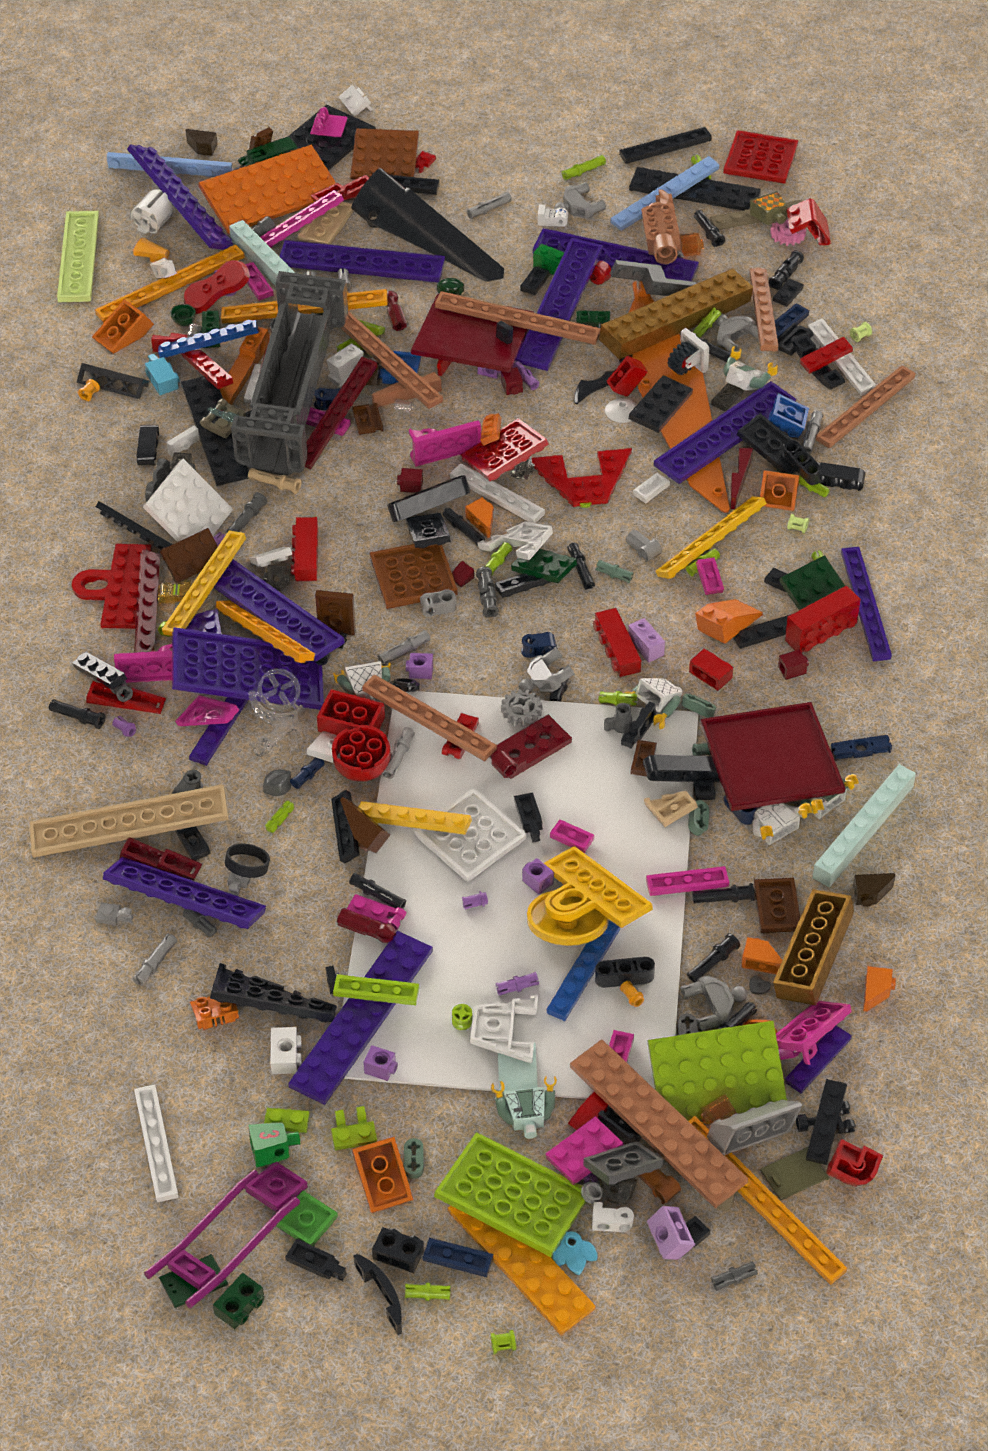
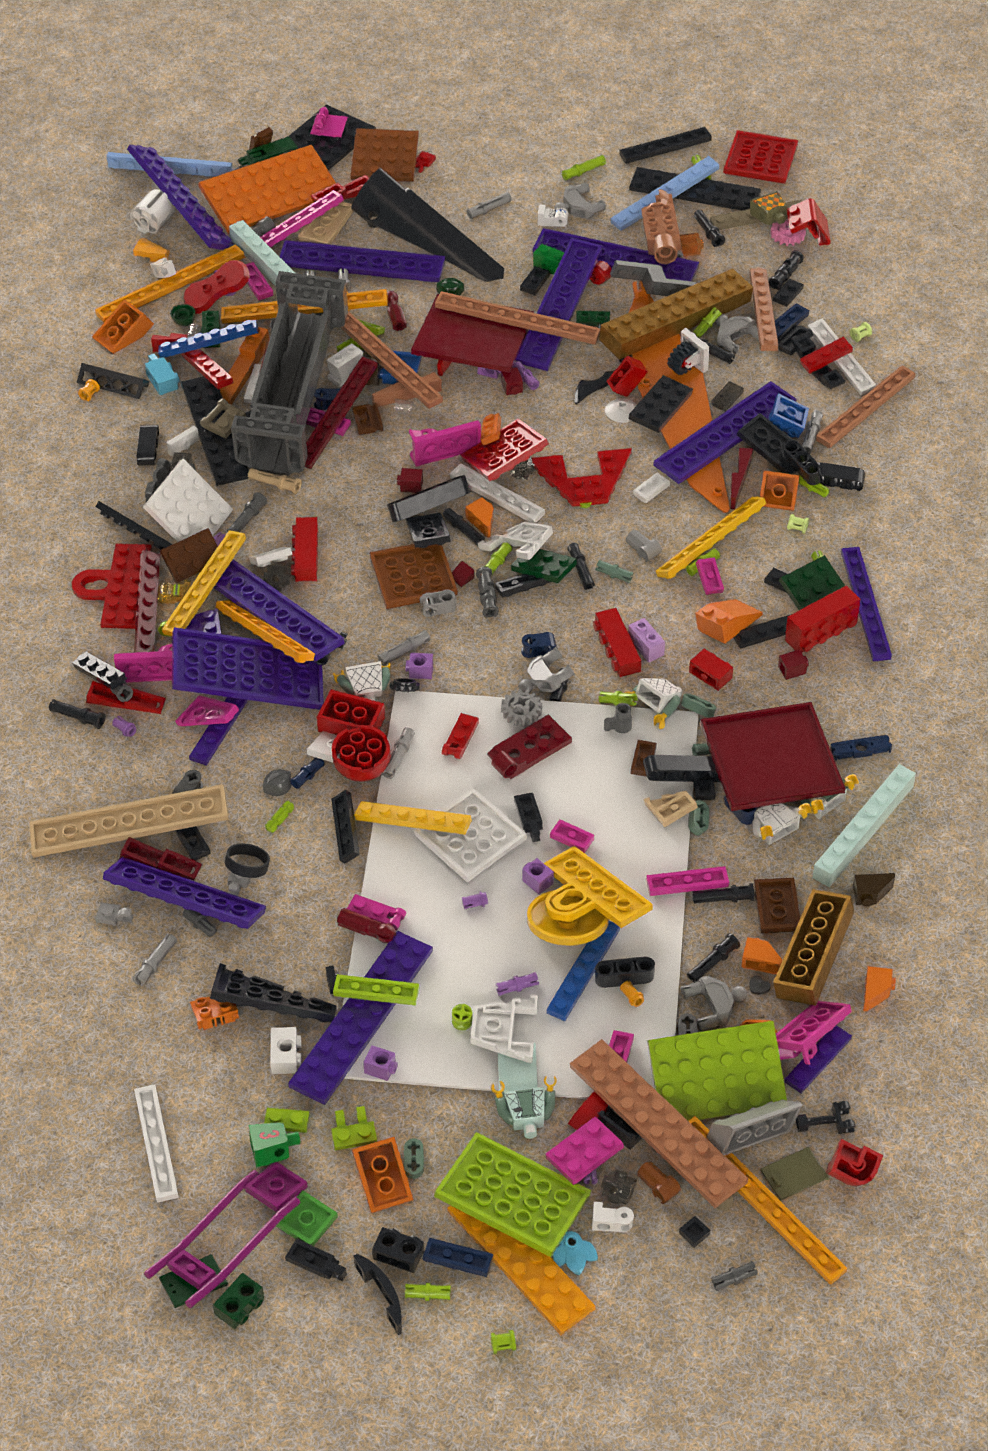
(78, 256): yellowish green plate -> none
(202, 141): dark brown slope -> none
(225, 415): clear light blue piece -> none
(282, 723): clear piece -> none
(336, 610): reddish brown plate -> none
(354, 100): white bracket -> none
(358, 881): black pin -> none
(364, 828): reddish brown slope -> none
(418, 185): black plate -> none
(429, 717): nougat plate -> none
(504, 332): black plate -> none
(591, 1192): light grey plate -> none
(623, 1162): dark grey plate -> none
(640, 726): black hinge -> none
(670, 1233): lavender brick -> none
(717, 1109): clear orange brick -> none
(741, 1016): black pin -> none
(744, 375): torso -> none
(826, 1122): black plate -> none

